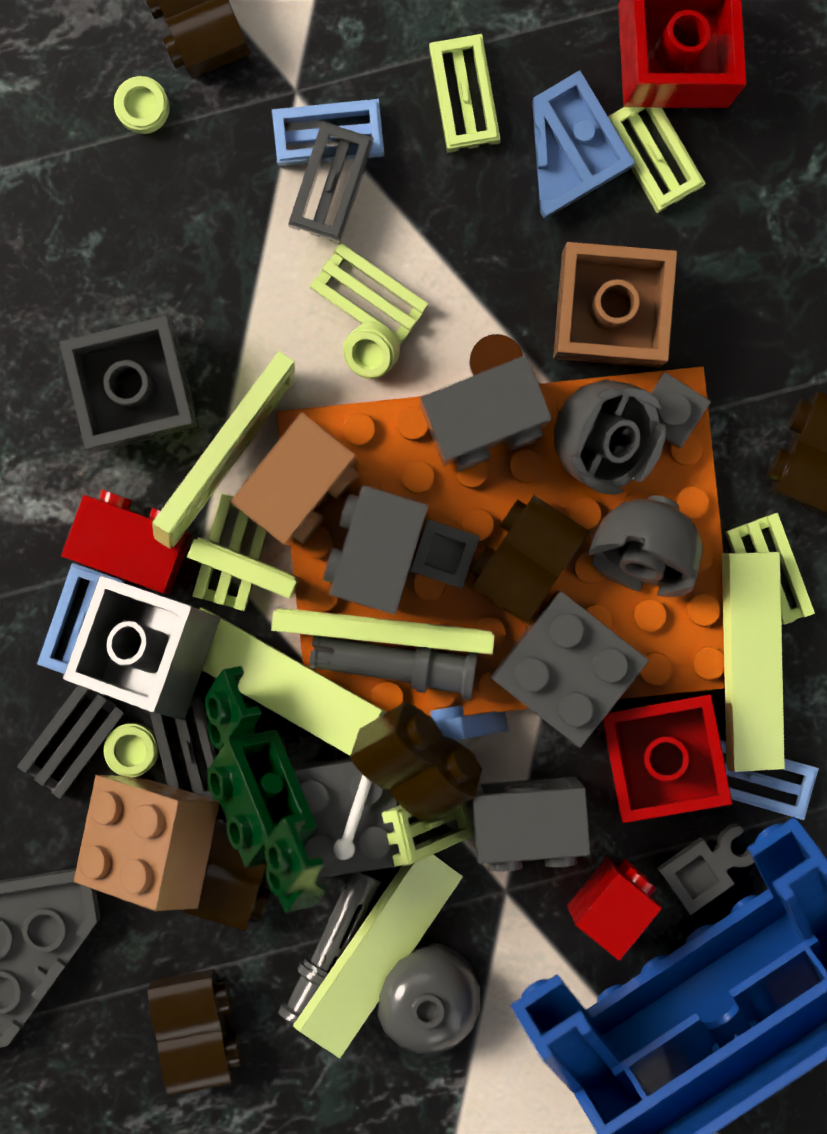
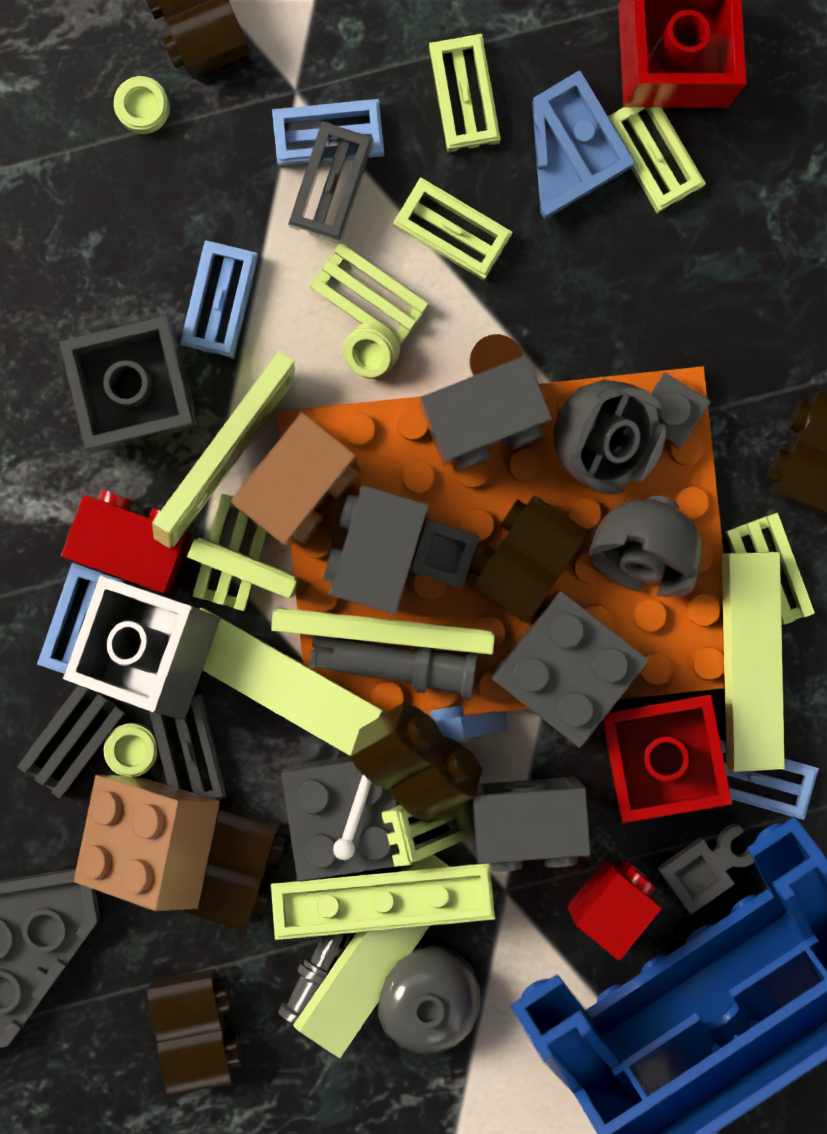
(209, 343): none -> light blue tile
(260, 796): dark green bracket -> none
(382, 901): none -> yellowish green tile
(440, 246): none -> yellowish green tile
(615, 304): medium nougat brick -> none

